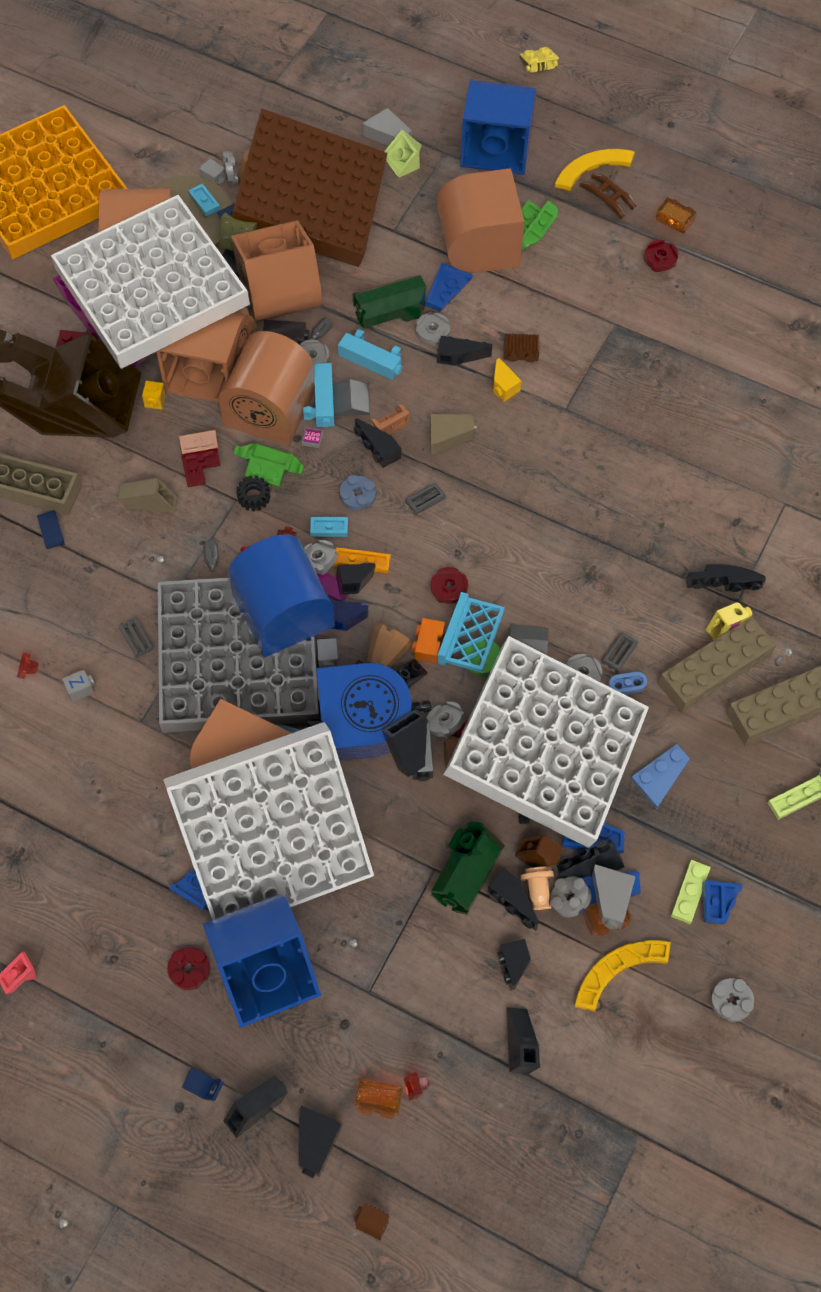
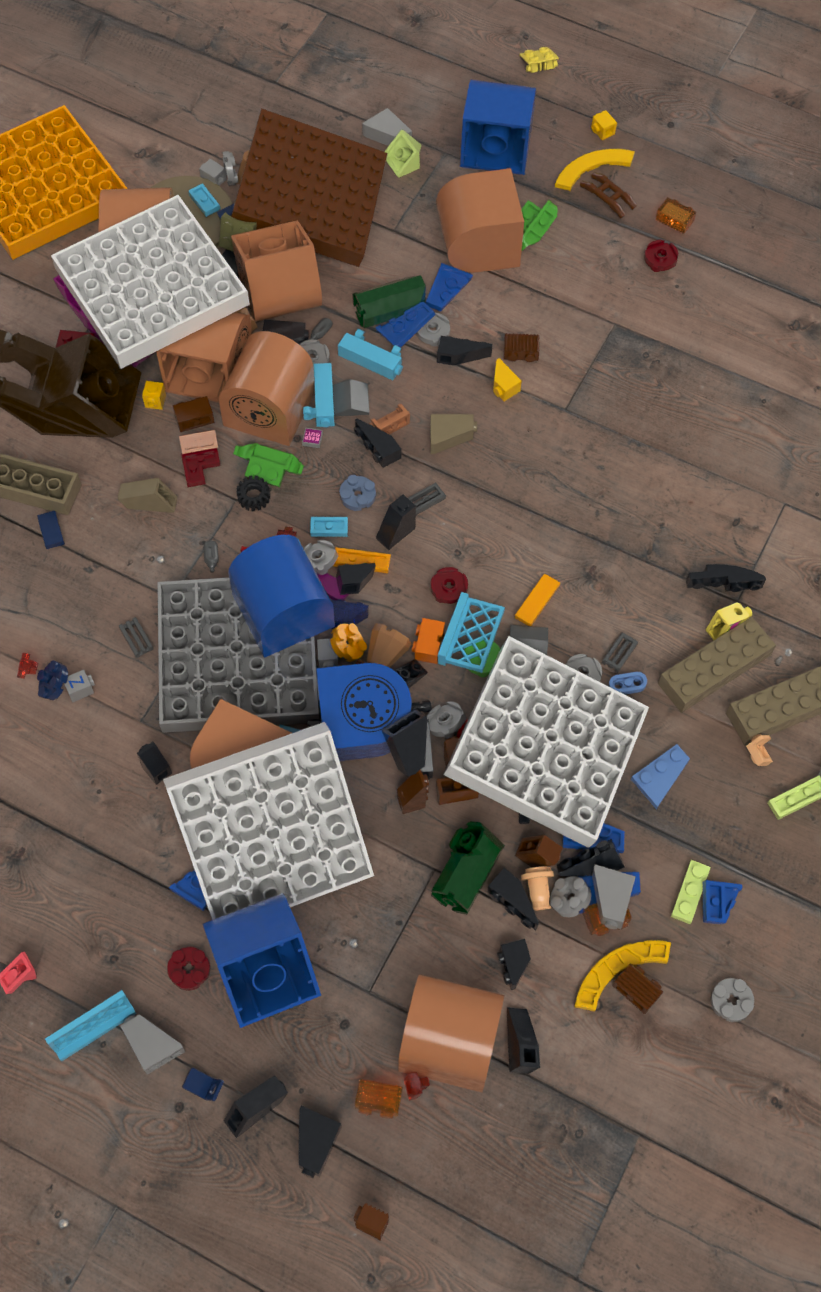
(51, 680): none -> dark blue plate
(90, 1025): none -> medium azure fence
(150, 1043): none -> light grey slope
(154, 762): none -> black slope
(193, 414): none -> reddish brown brick
(349, 633): none -> light orange plate
(397, 523): none -> black slope
(401, 329): none -> blue wing
(413, 793): none -> reddish brown slope
(450, 1033): none -> nougat brick
(452, 791): none -> reddish brown brick
(537, 600): none -> light orange tile
(603, 125): none -> yellow brick
(638, 988): none -> reddish brown brick
(757, 750): none -> light nougat bracket

